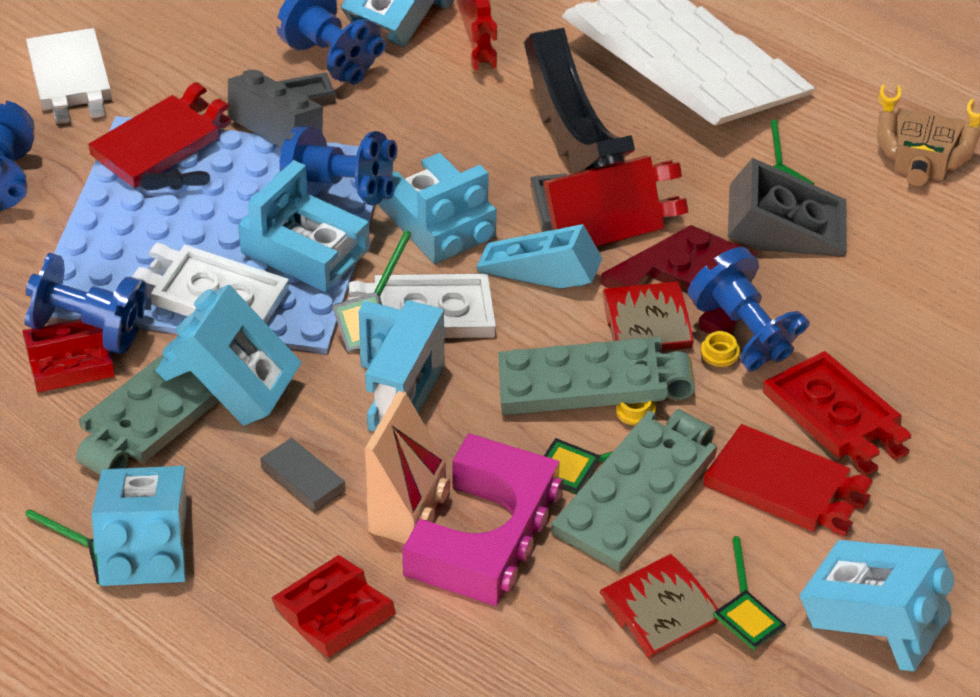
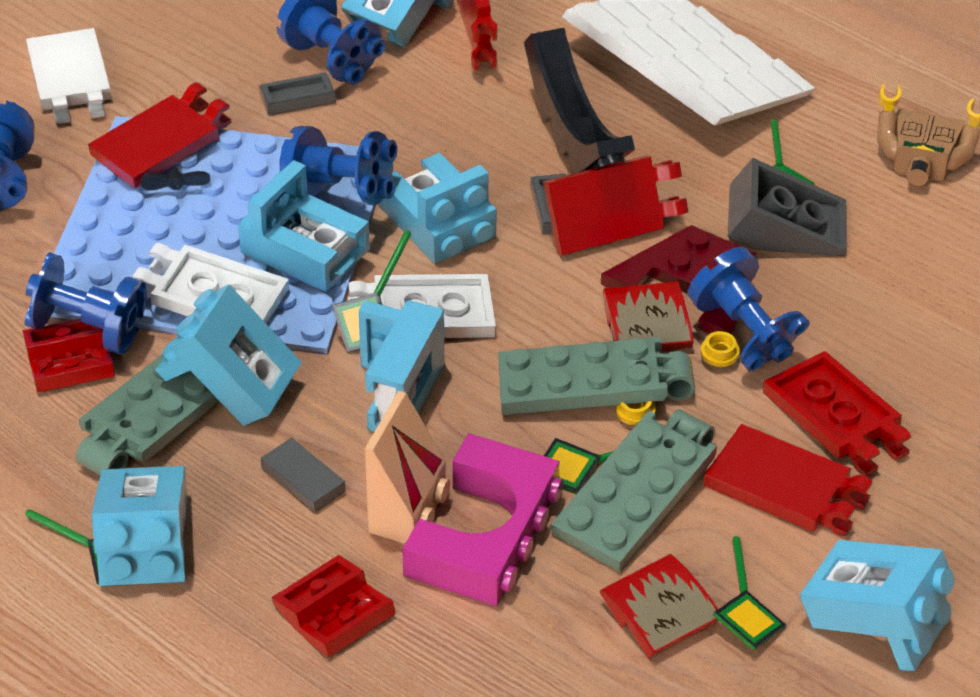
(270, 107): dark grey brick -> none
(546, 258): medium azure slope -> none

